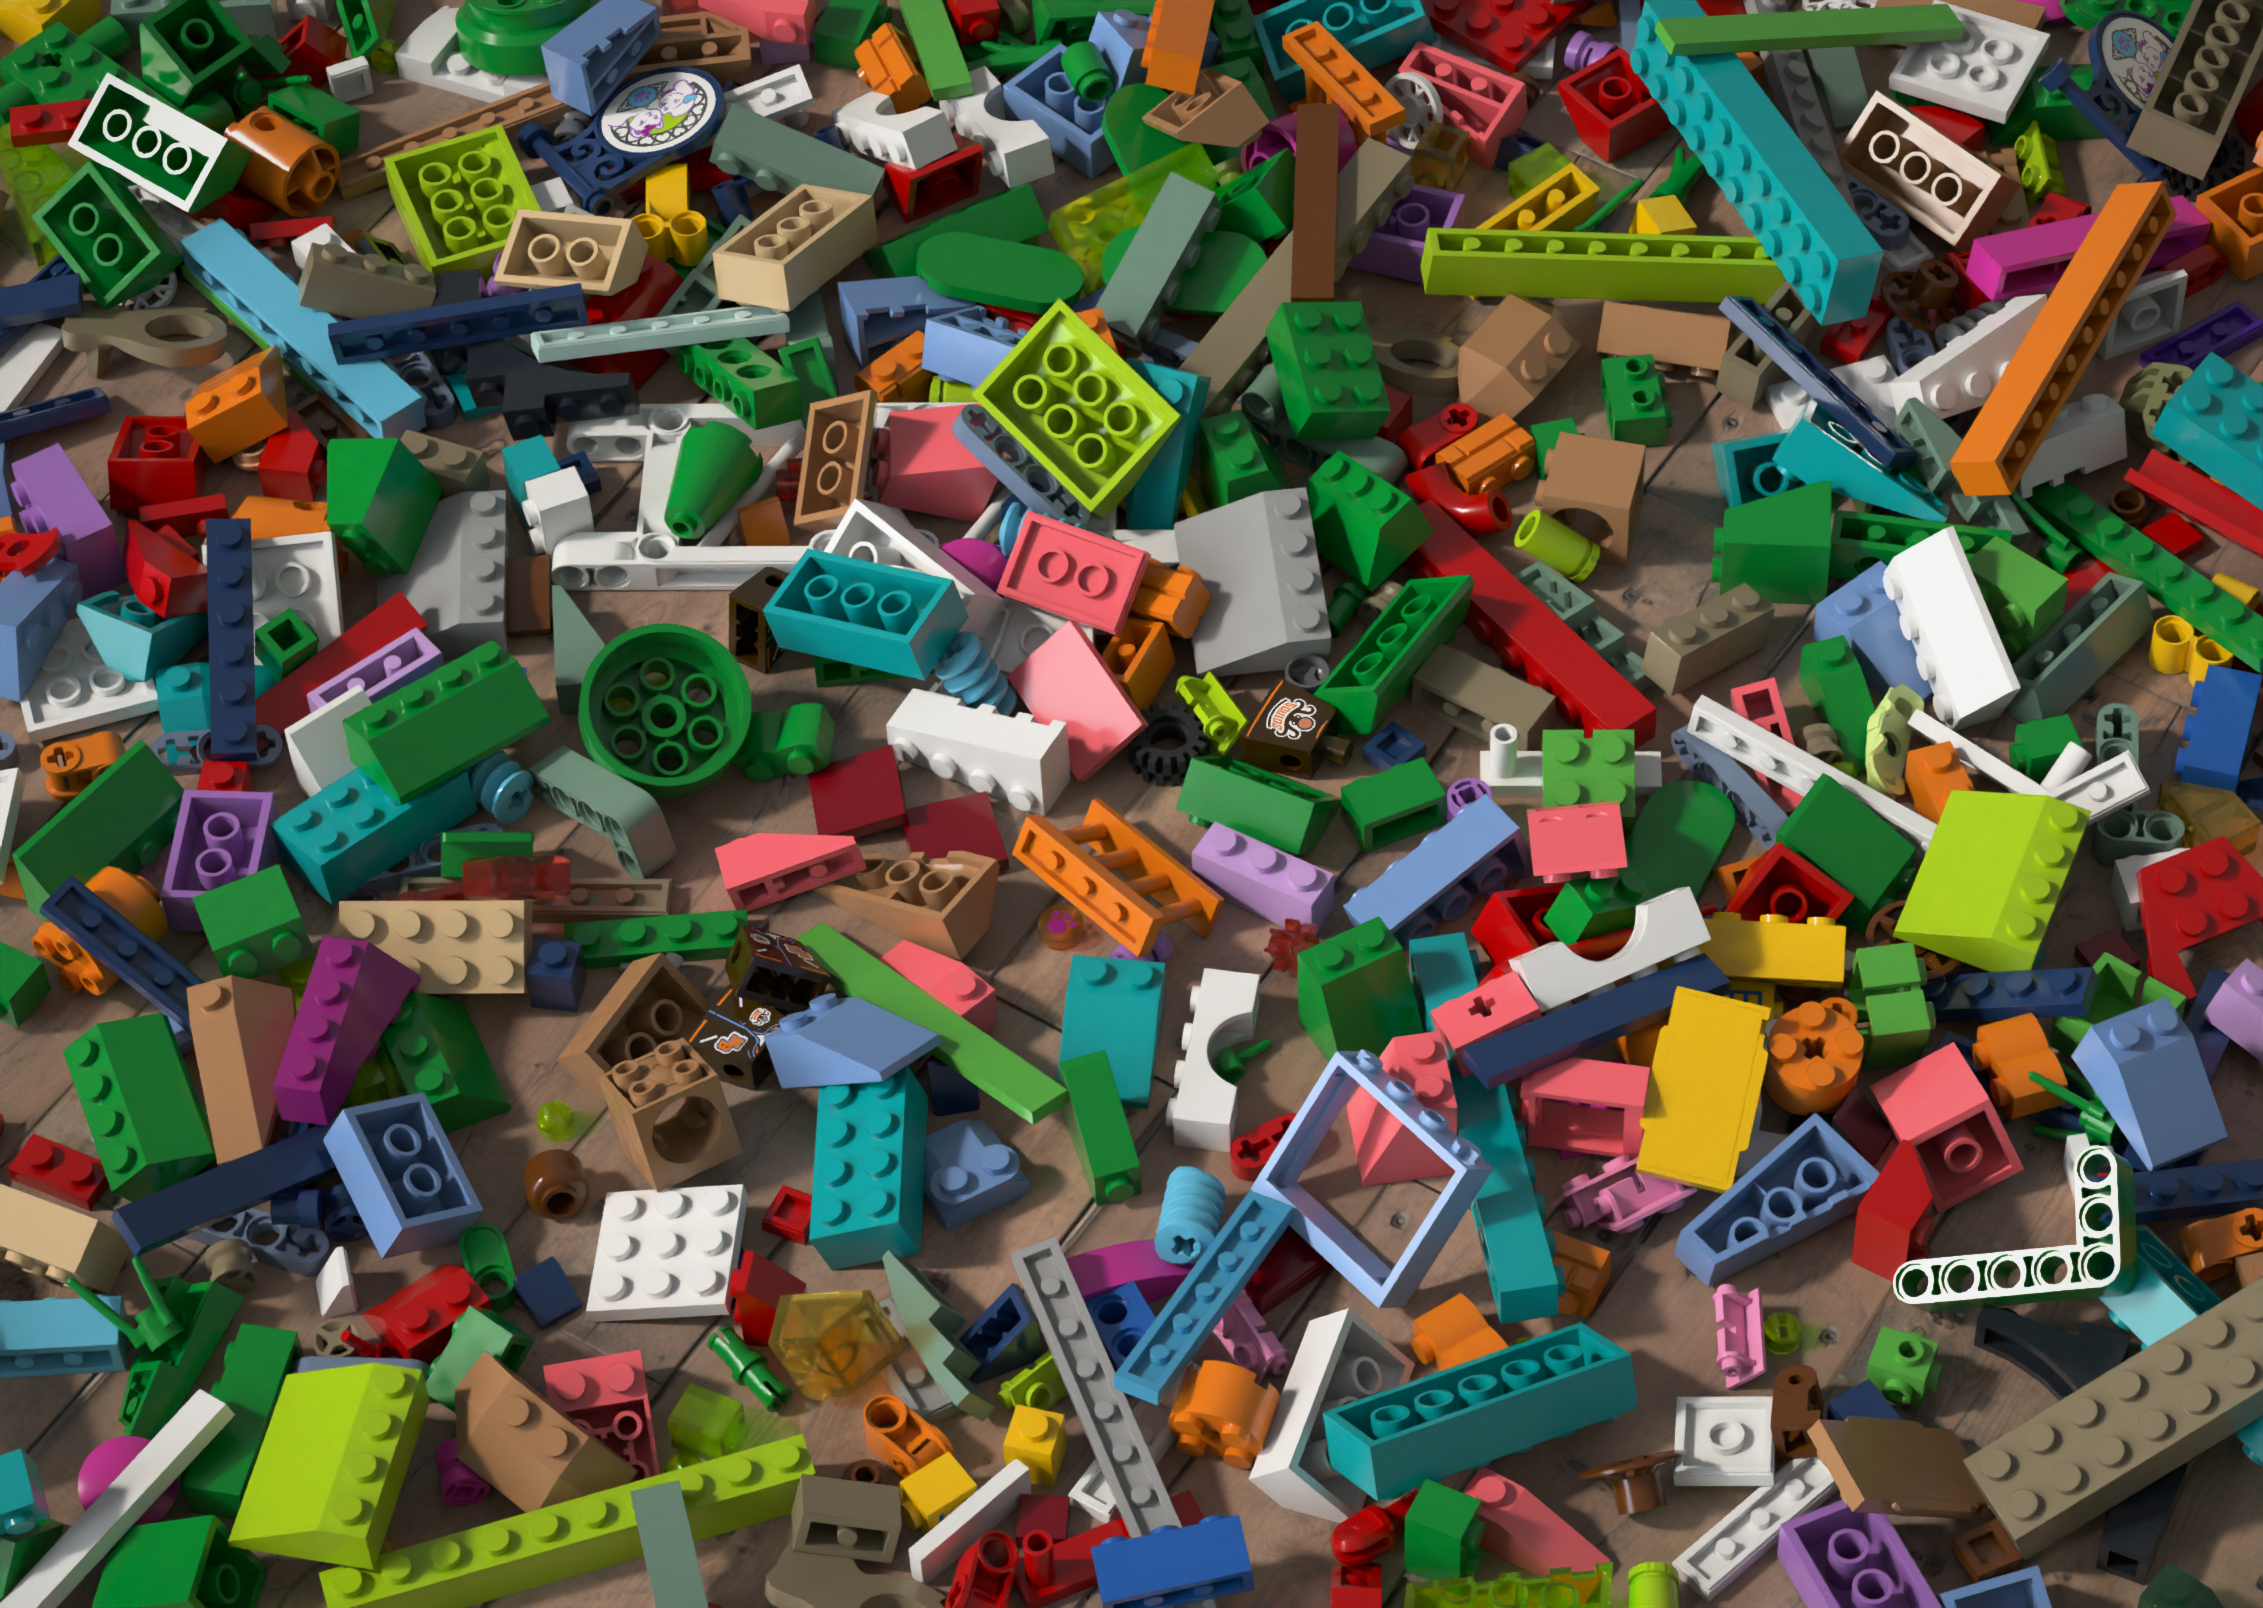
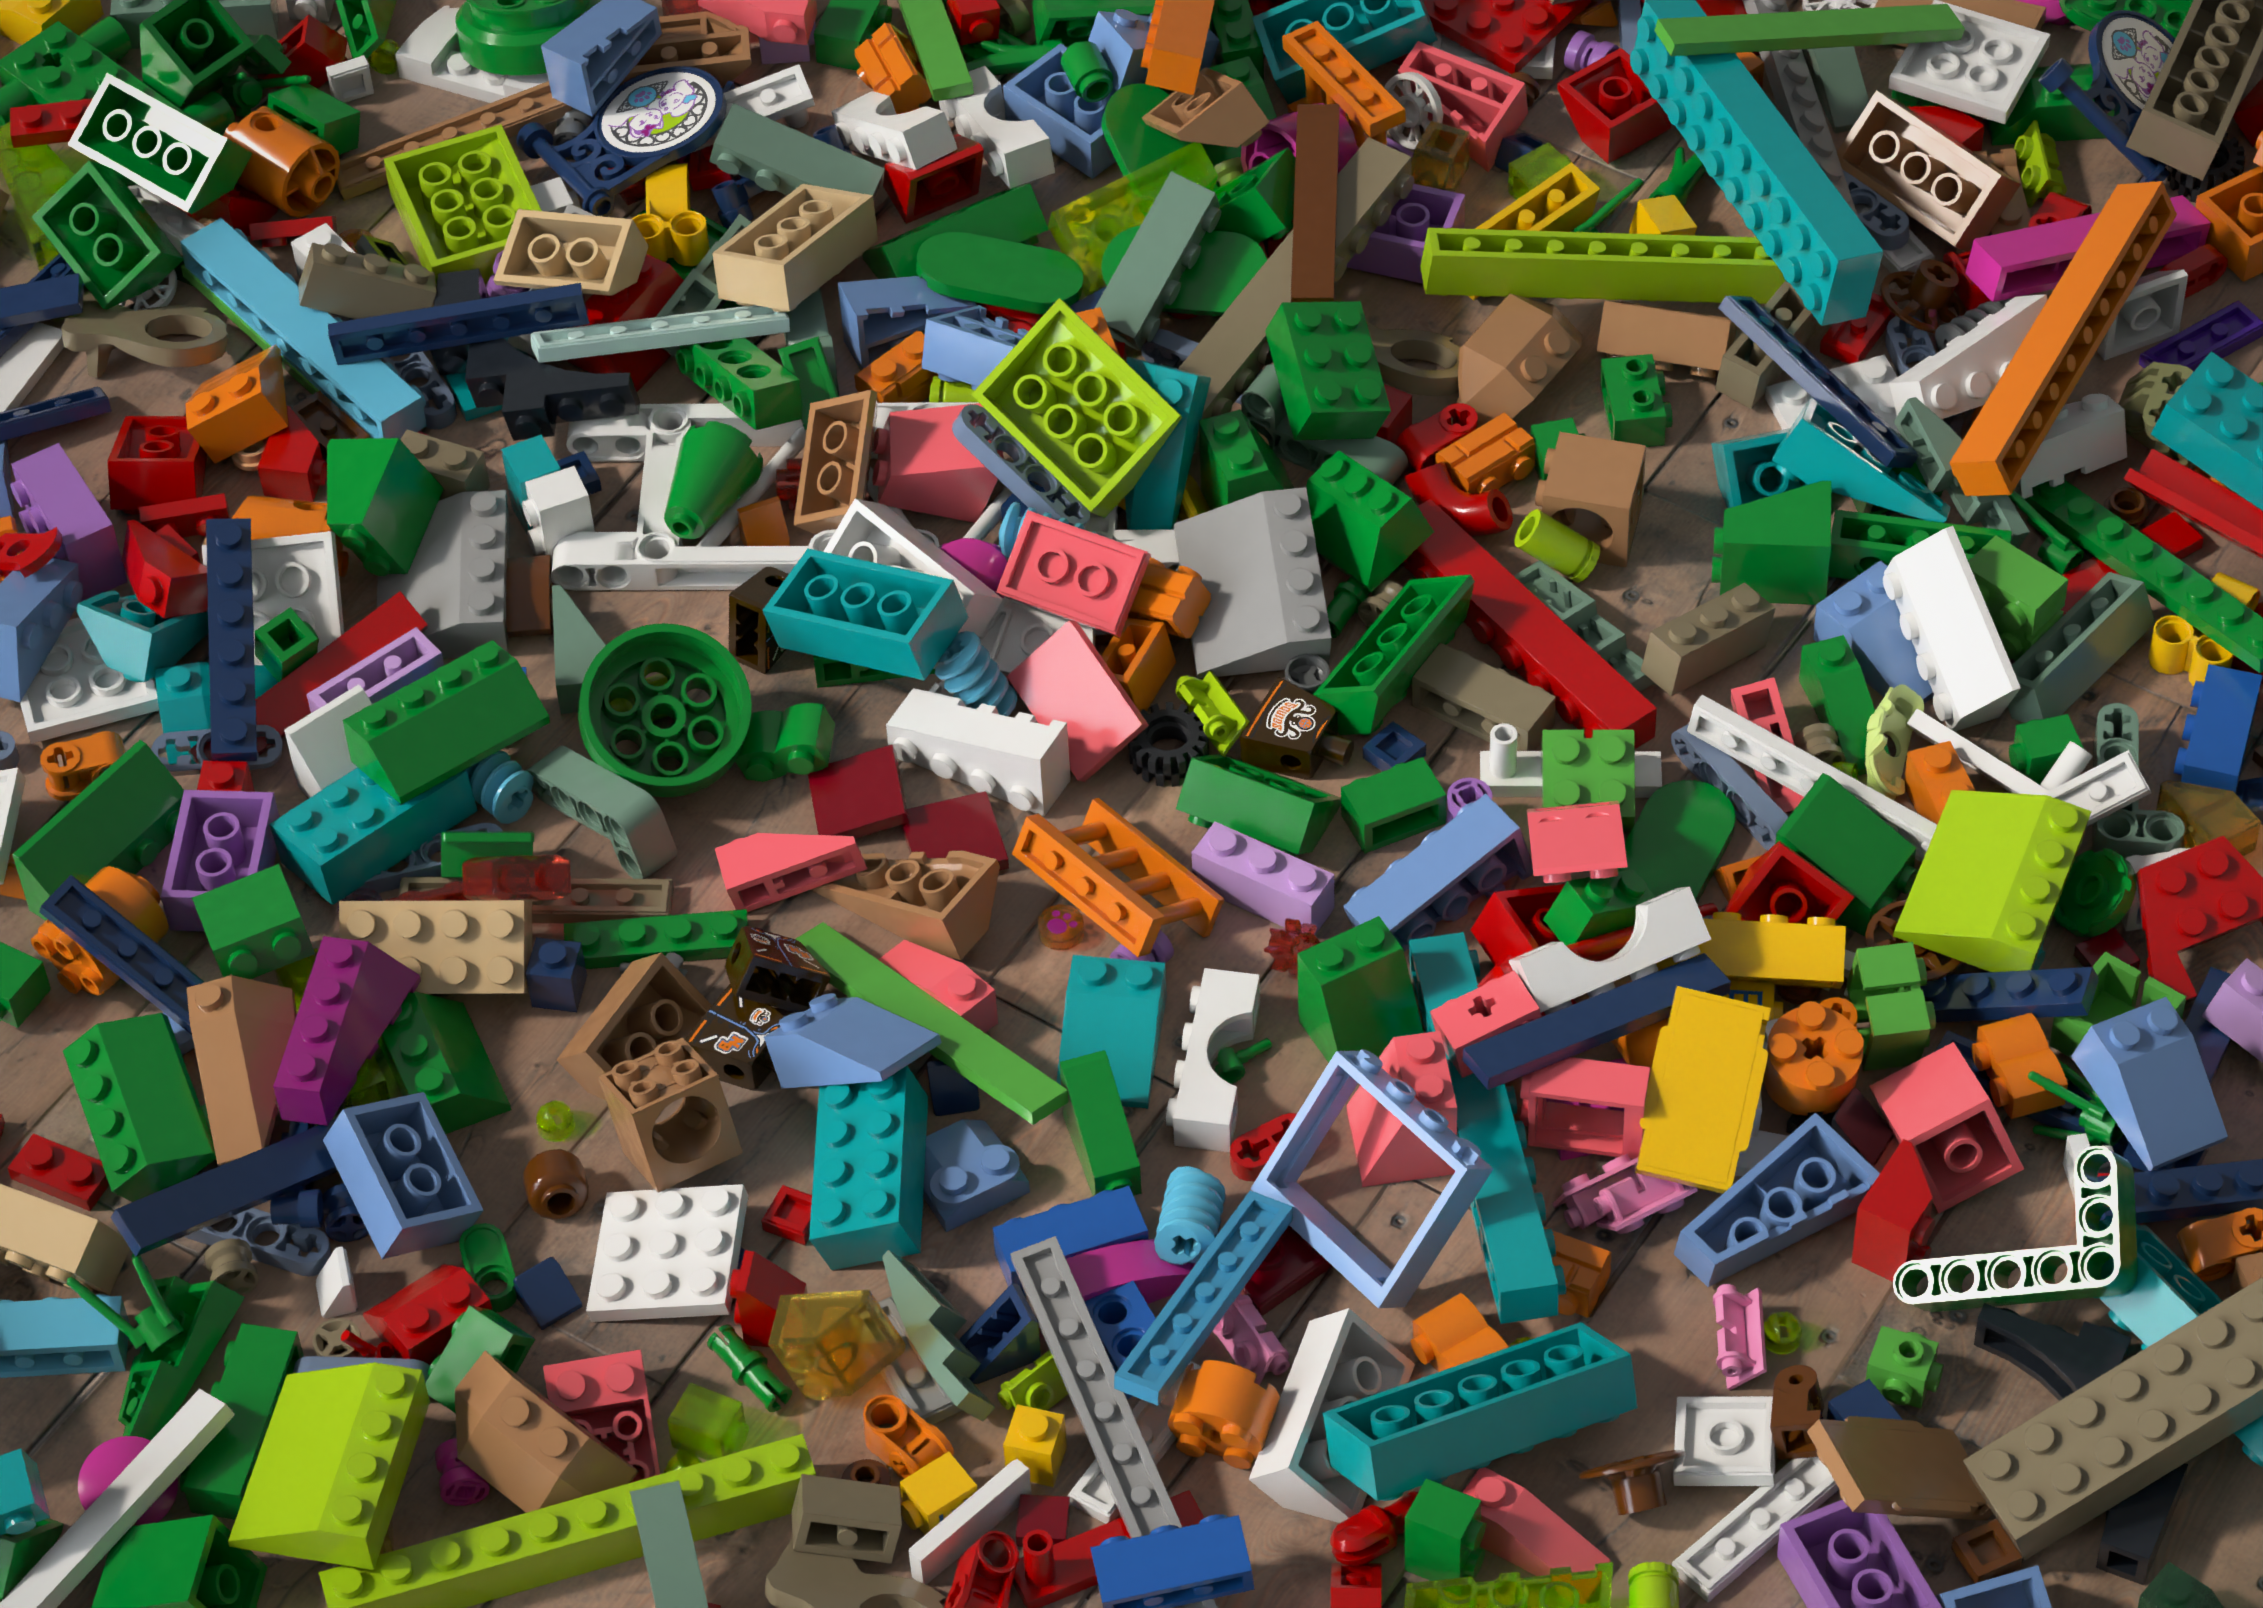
(1079, 1227): none -> blue brick
(2096, 893): none -> green tile

